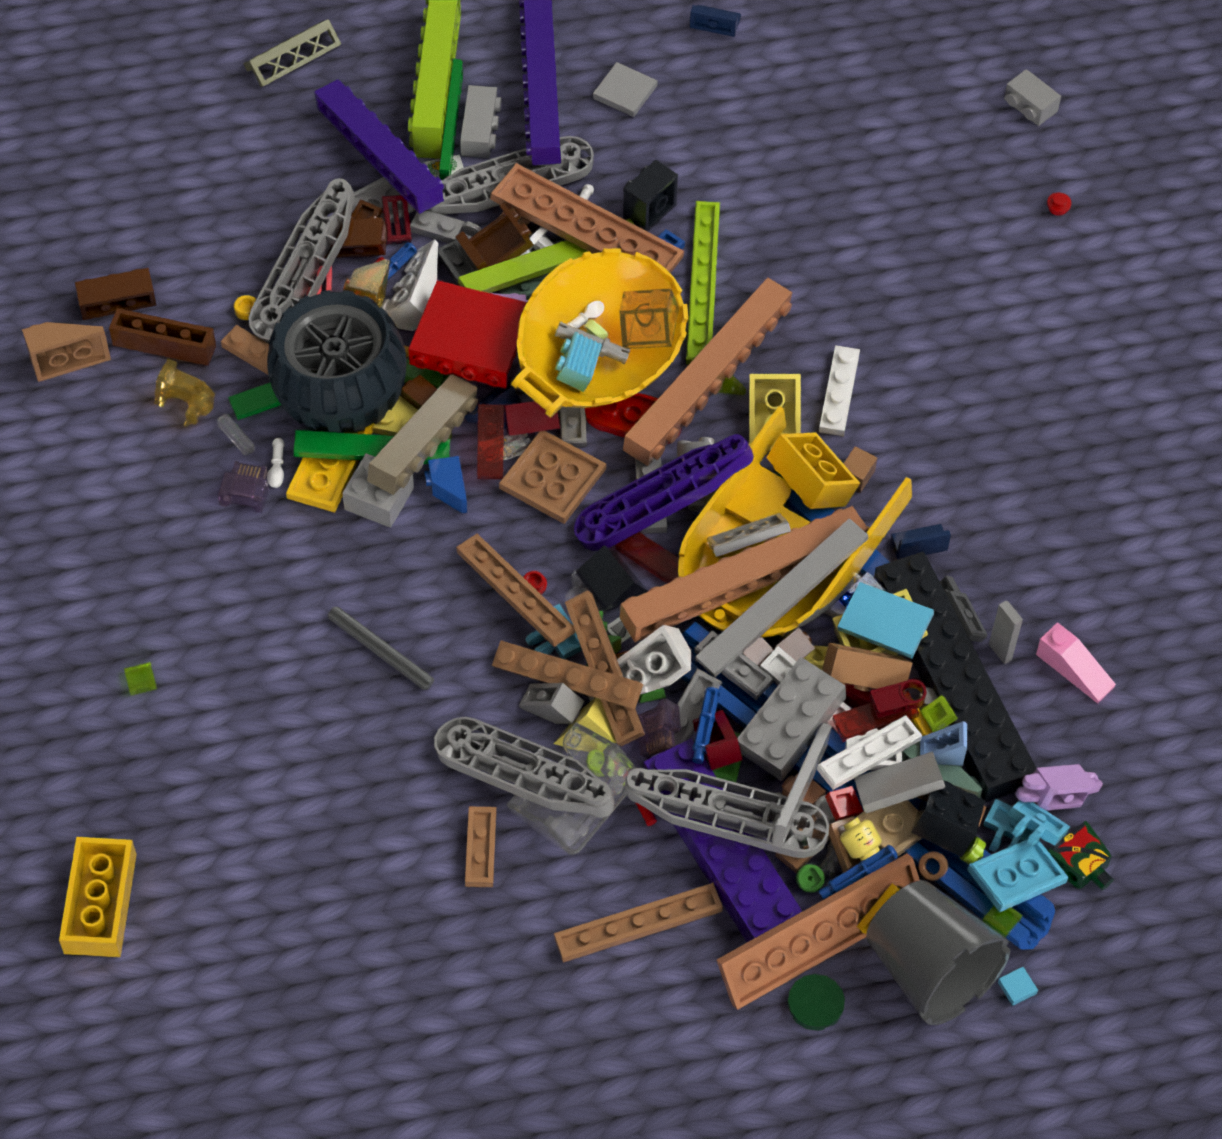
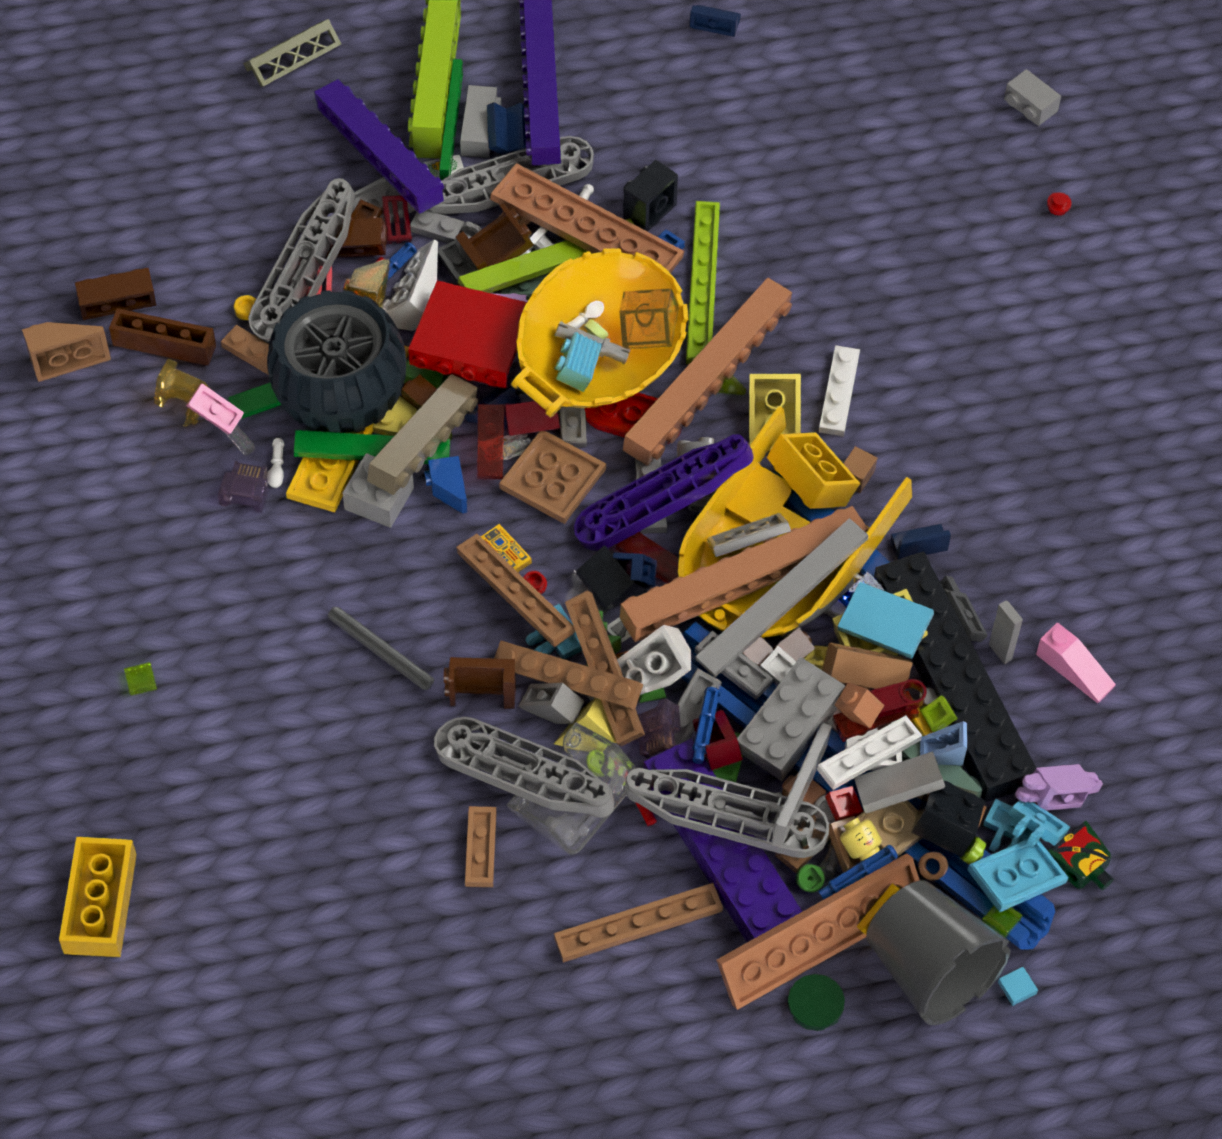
(215, 409): none -> bright pink plate
(481, 677): none -> reddish brown panel
(506, 128): none -> dark blue panel
(507, 548): none -> yellow tile
(625, 89): light grey tile -> none
(643, 567): none -> dark blue panel
(859, 705): none -> nougat brick

